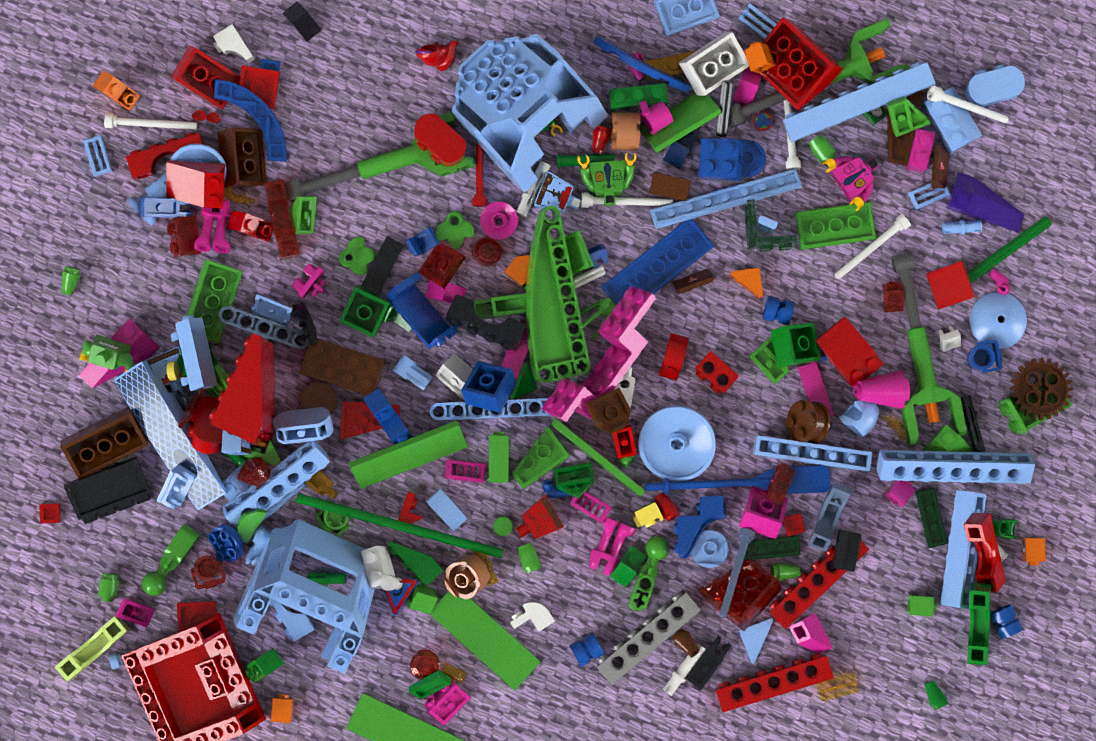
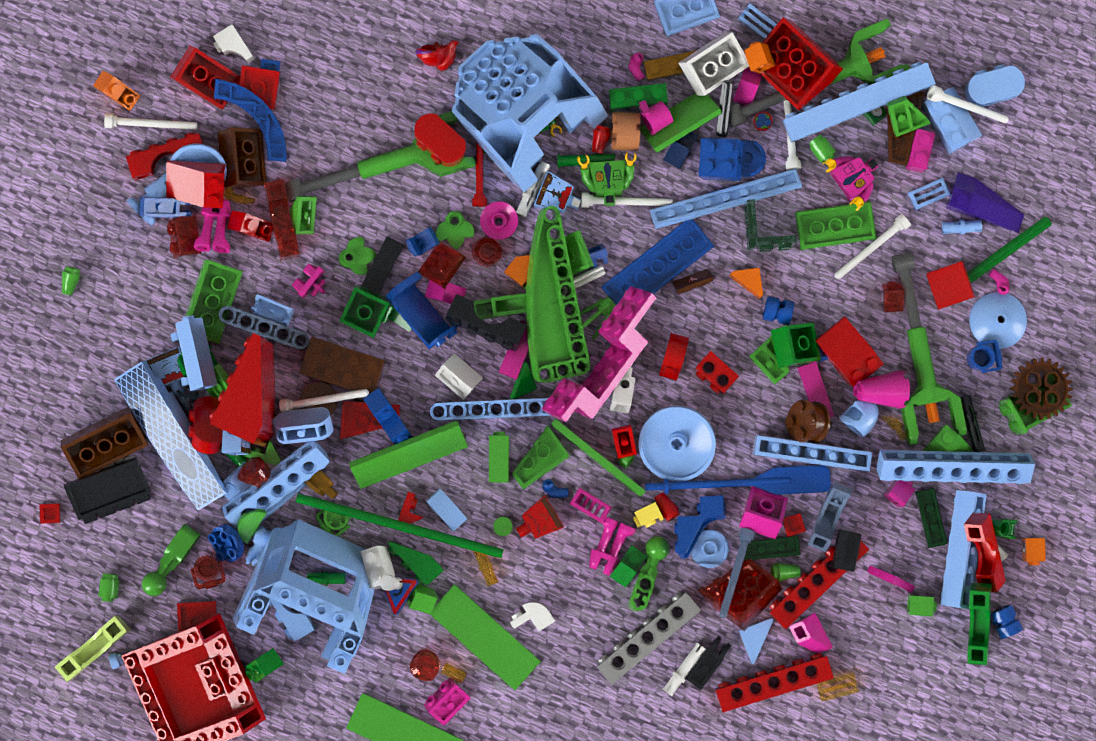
(102, 171): light blue tile -> none
(107, 353): bright green torso -> none
(135, 612): dark pink slope -> none
(141, 349): dark pink wedge -> none
(173, 371): light yellow tile -> none
(176, 487): light blue hinge -> none
(190, 410): clear red piece -> none
(201, 116): red piece -> none
(282, 708): orange brick -> none
(288, 405): none -> white piece
(302, 21): black slope -> none
(305, 321): black hinge -> none
(409, 370): light blue piece -> none
(430, 685): green tile -> none
(448, 467): dark pink slope -> none
(466, 576): nougat brick -> none
(488, 386): blue brick -> none
(529, 558): bright green piece -> none
(574, 479): green slope -> none
(587, 649): blue wheel -> none
(610, 411): reddish brown tile -> none
(640, 65): blue tile -> none
(670, 186): reddish brown hinge -> none
(685, 642): reddish brown cone -> none
(766, 224): light blue tile -> none
(779, 484): clear red bracket -> none
(891, 579): none -> dark pink tile
(935, 695): green cone -> none
(940, 168): reddish brown slope -> none
(950, 340): white tile -> none

